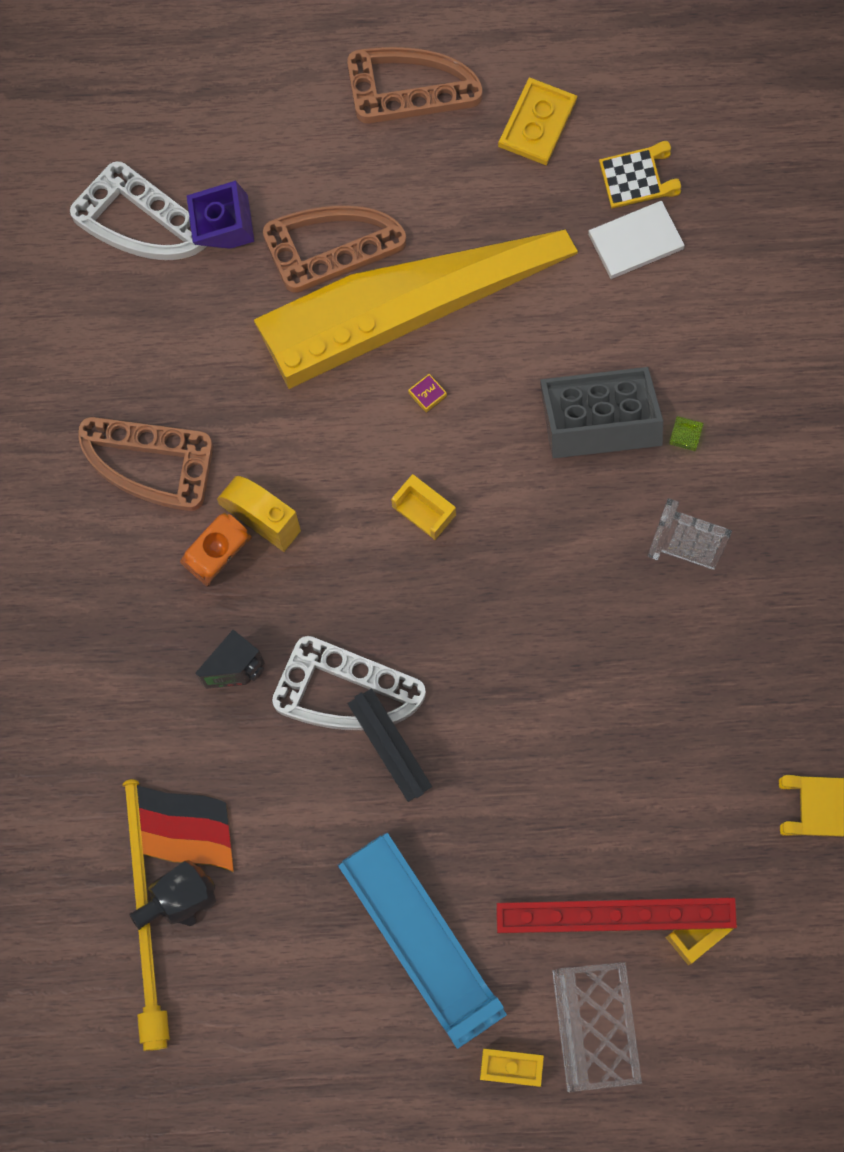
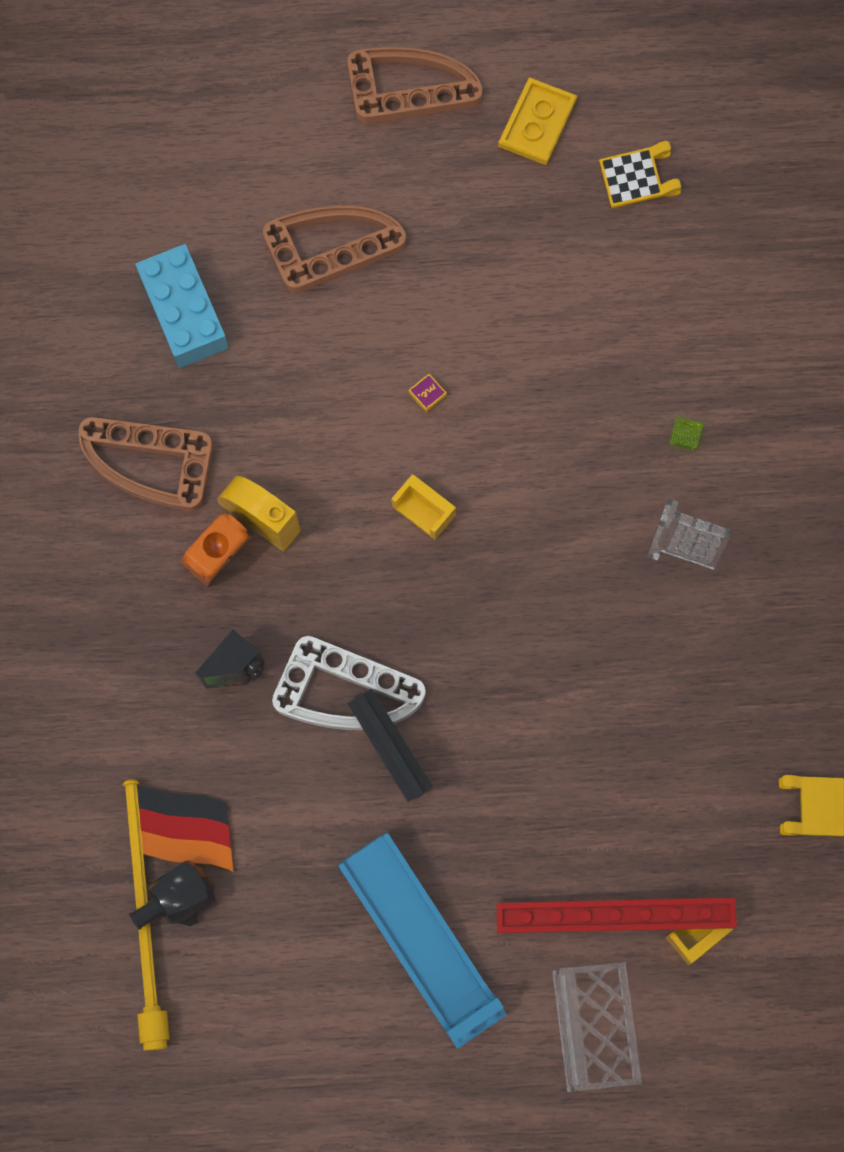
(117, 186): white beam -> none
(182, 306): none -> medium azure brick
(220, 216): dark purple slope -> none
(395, 300): yellow wedge -> none
(511, 1067): yellow panel -> none
(601, 412): dark grey slope -> none
(636, 239): white tile -> none

